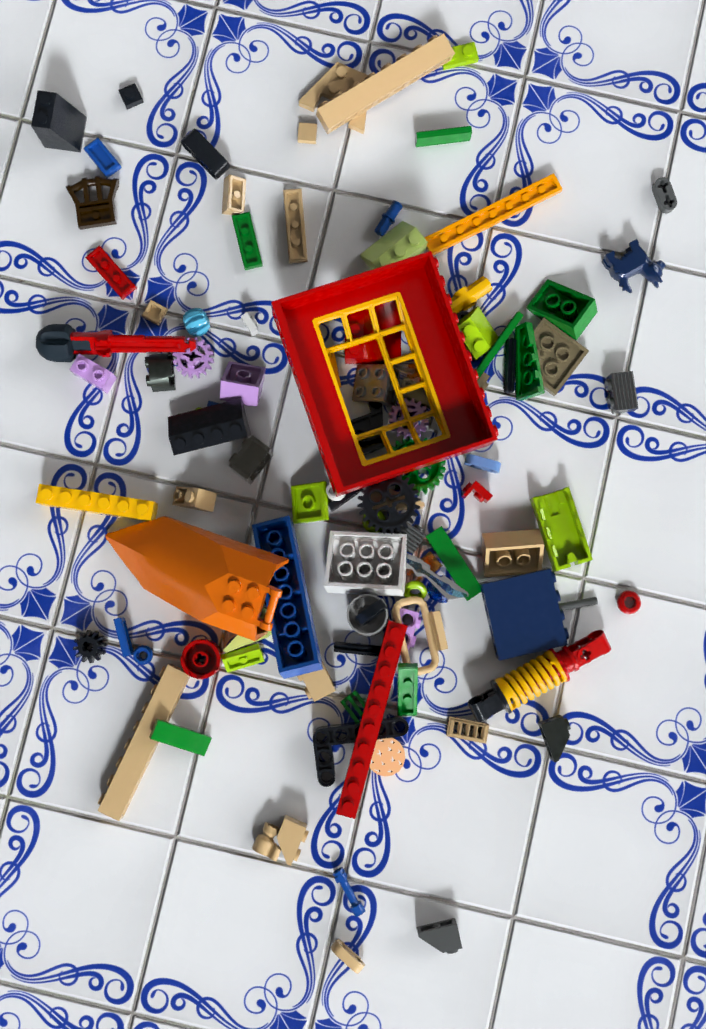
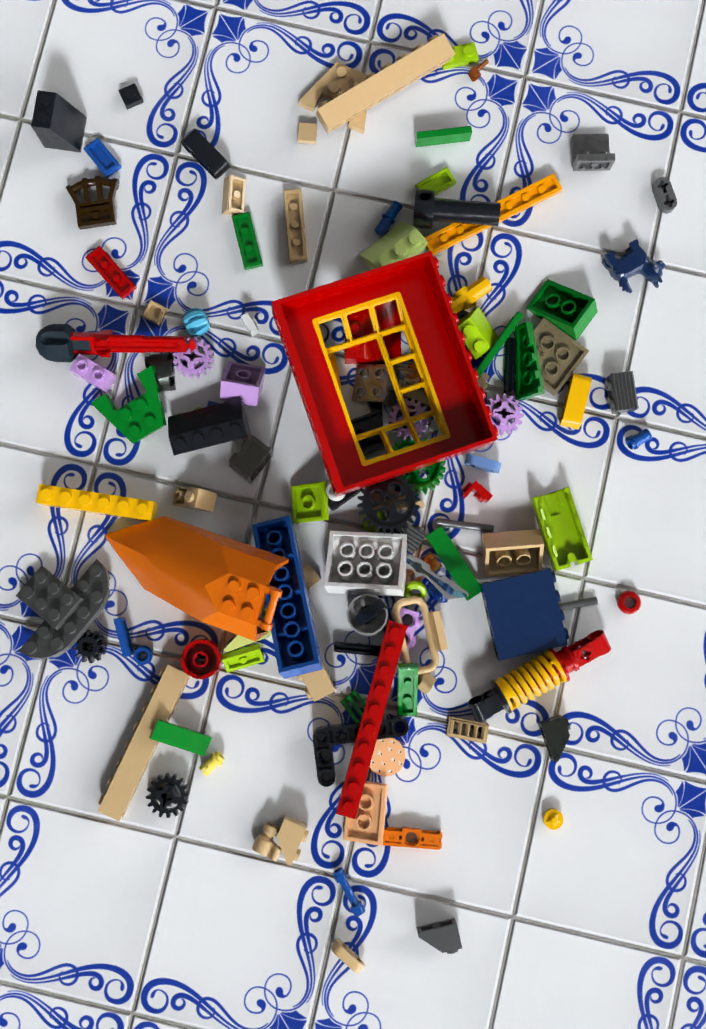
(64, 610): none -> dark grey plate
(141, 415): none -> green wing
(176, 797): none -> black gear
(215, 760): none -> light yellow pin
(310, 576): none -> tan plate
(370, 817): none -> light nougat tile
(425, 839): none -> orange piece
(426, 682): none -> tan piece
(431, 209): none -> black piece
(439, 181): none -> lime tile
(464, 525): none -> dark grey bar
(474, 73): none -> dark orange hand
(510, 414): none -> lavender gear
(553, 818): none -> yellow tile
(575, 401): none -> yellow beam
(591, 152): none -> flat silver bracket
(634, 441): none -> blue pin

